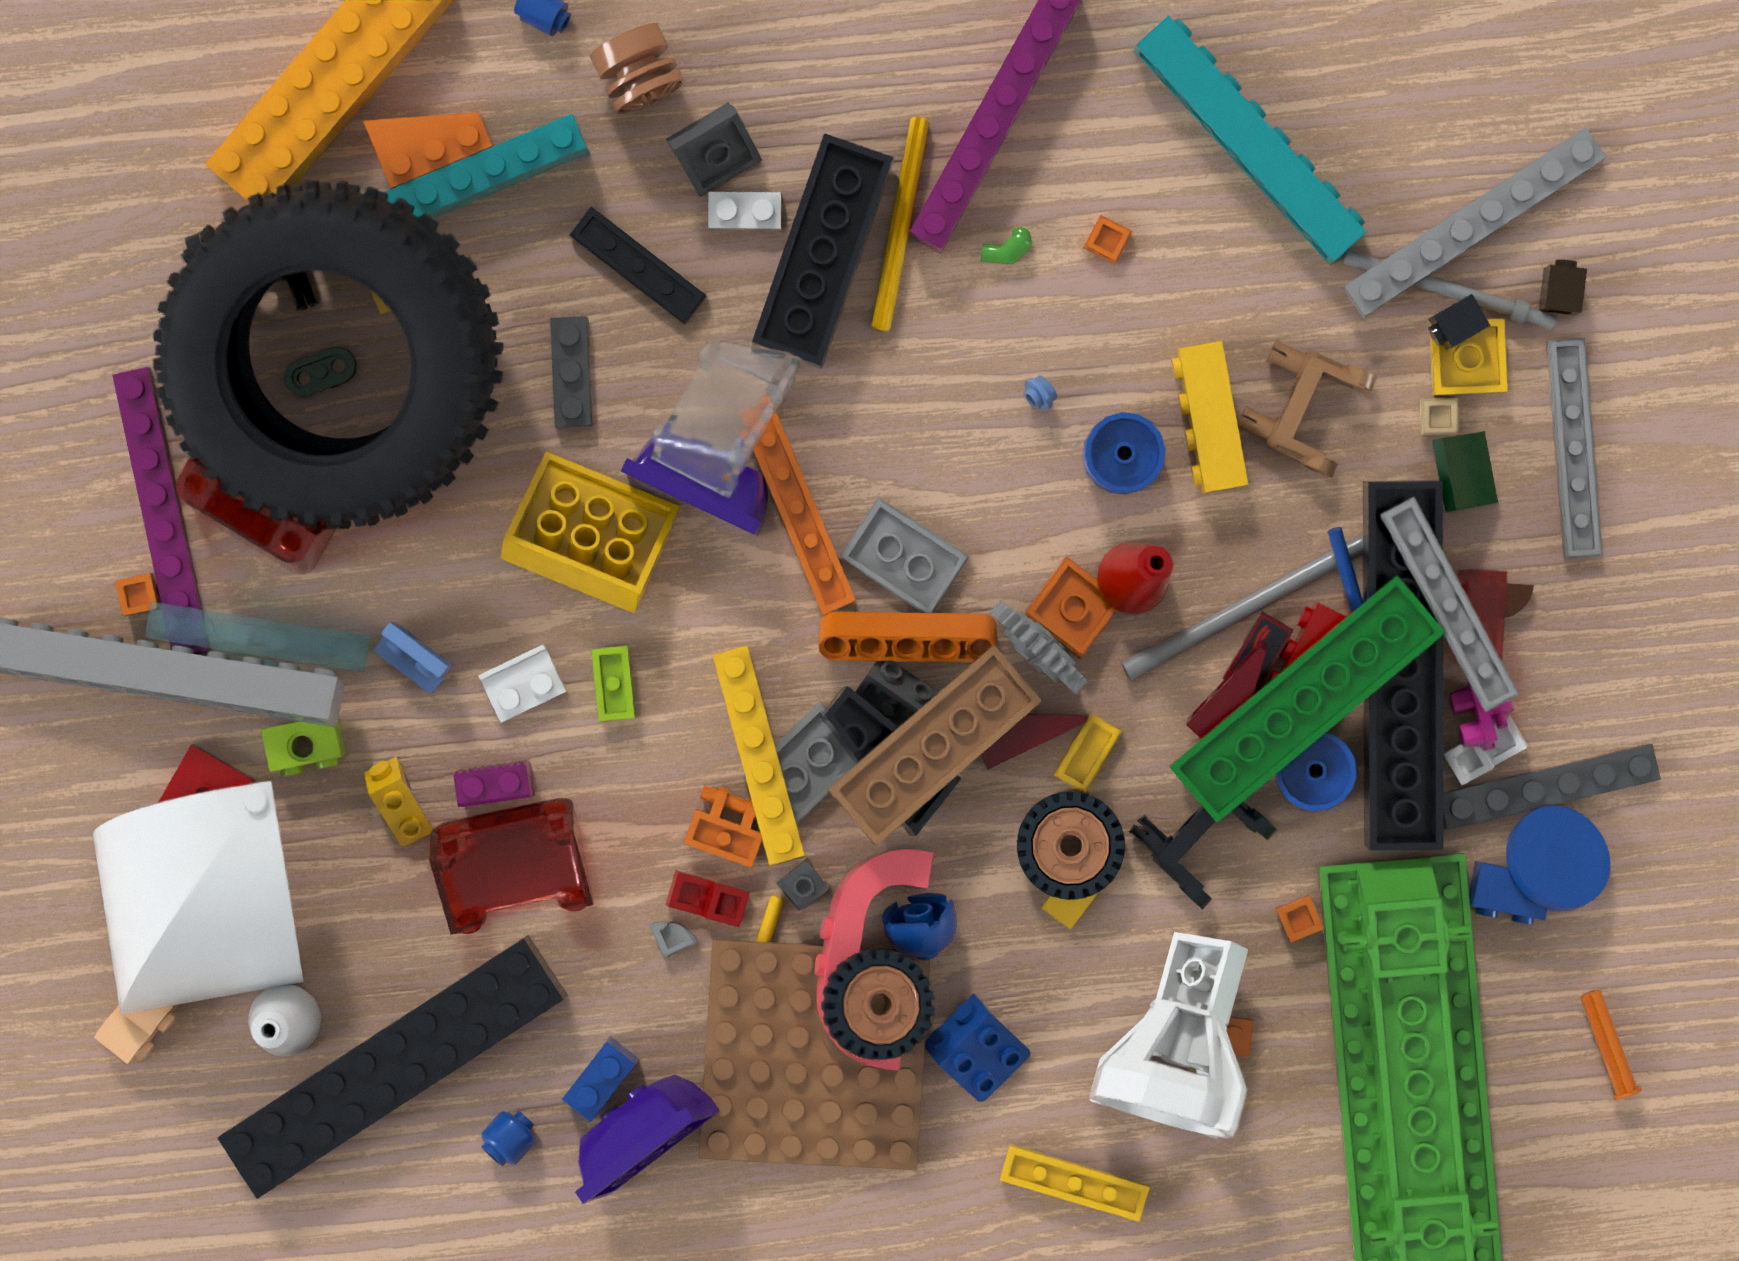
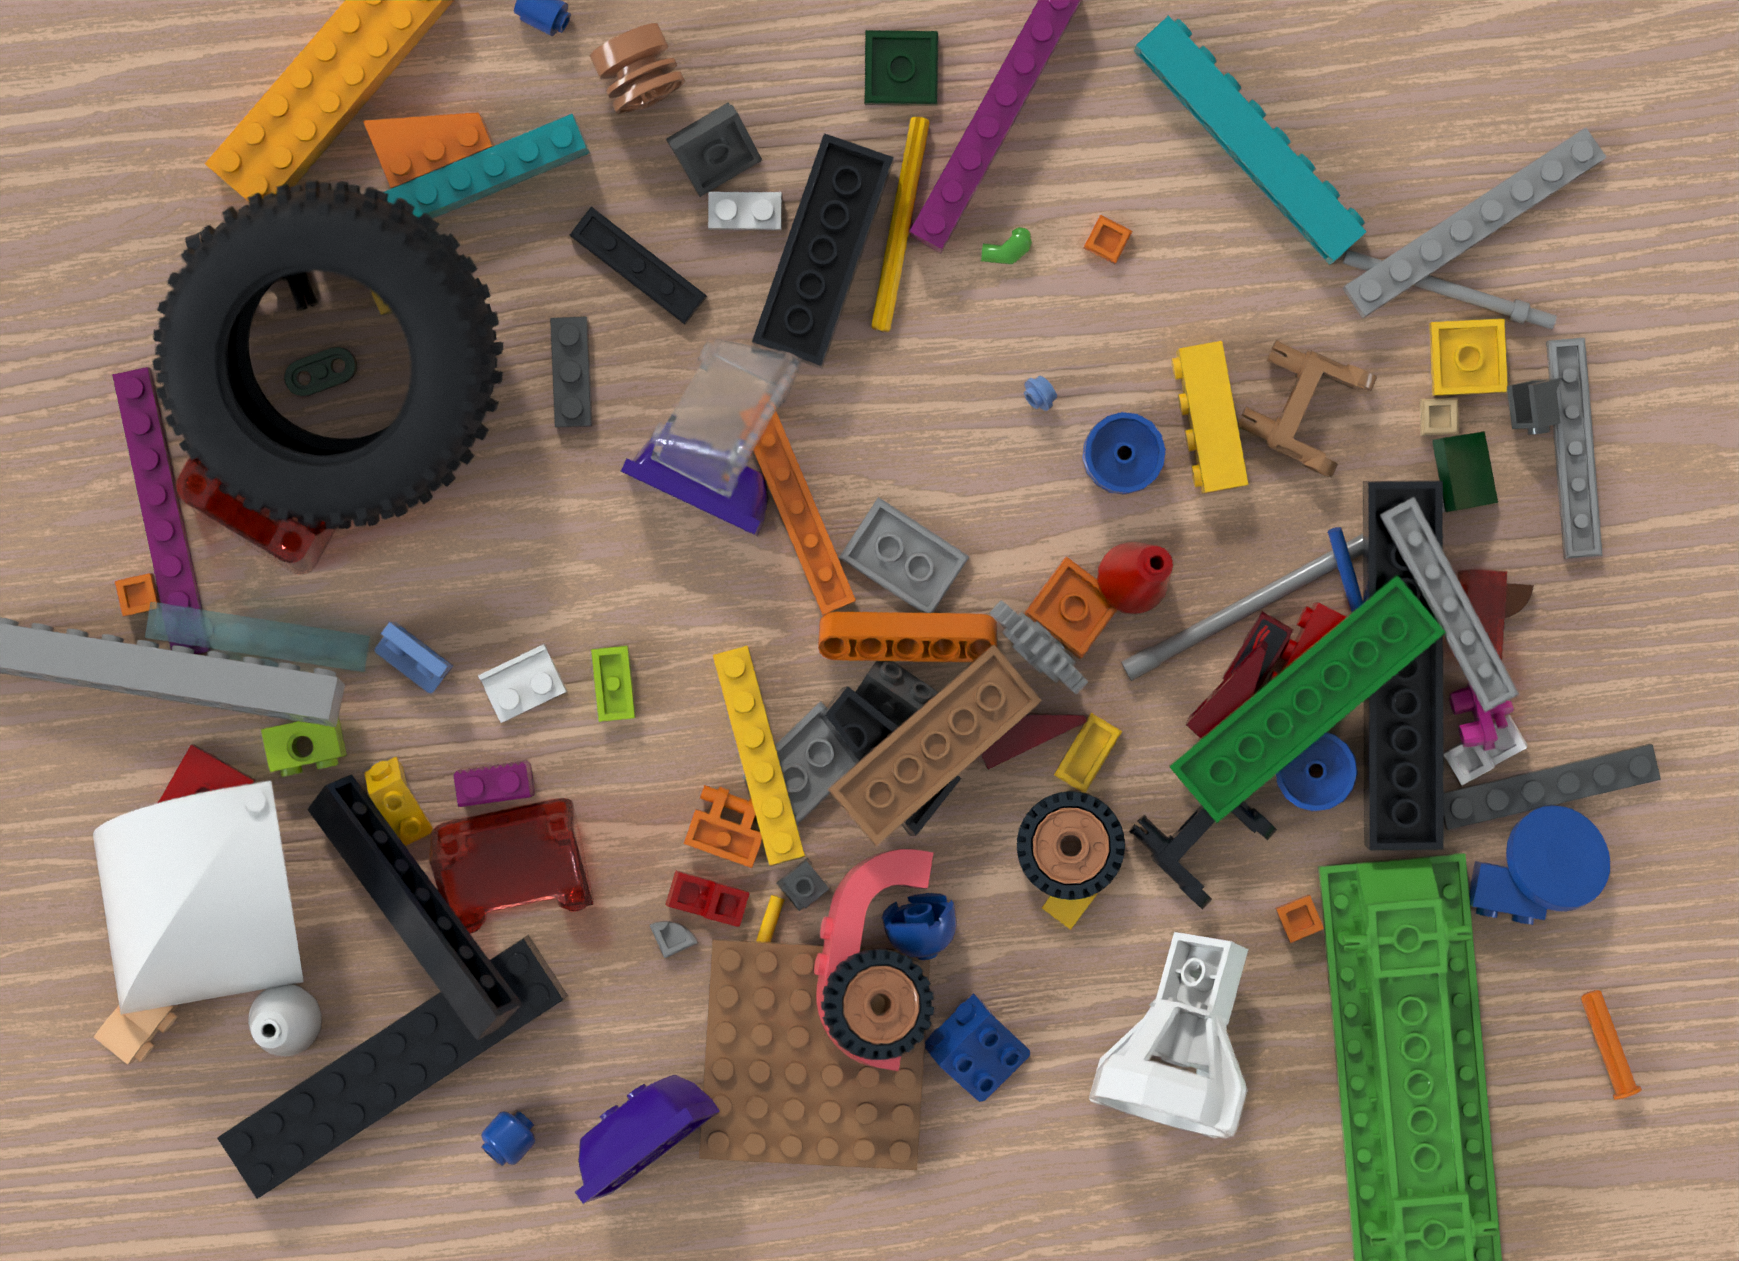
(414, 907): none -> black brick
(589, 532): yellow slope -> none
(600, 1079): blue brick -> none
(901, 68): none -> dark green tile
(1074, 1182): yellow plate -> none
(1240, 1035): orange plate -> none
(1457, 323): black brick -> none
(1534, 405): none -> dark grey window
(1563, 288): dark brown brick -> none

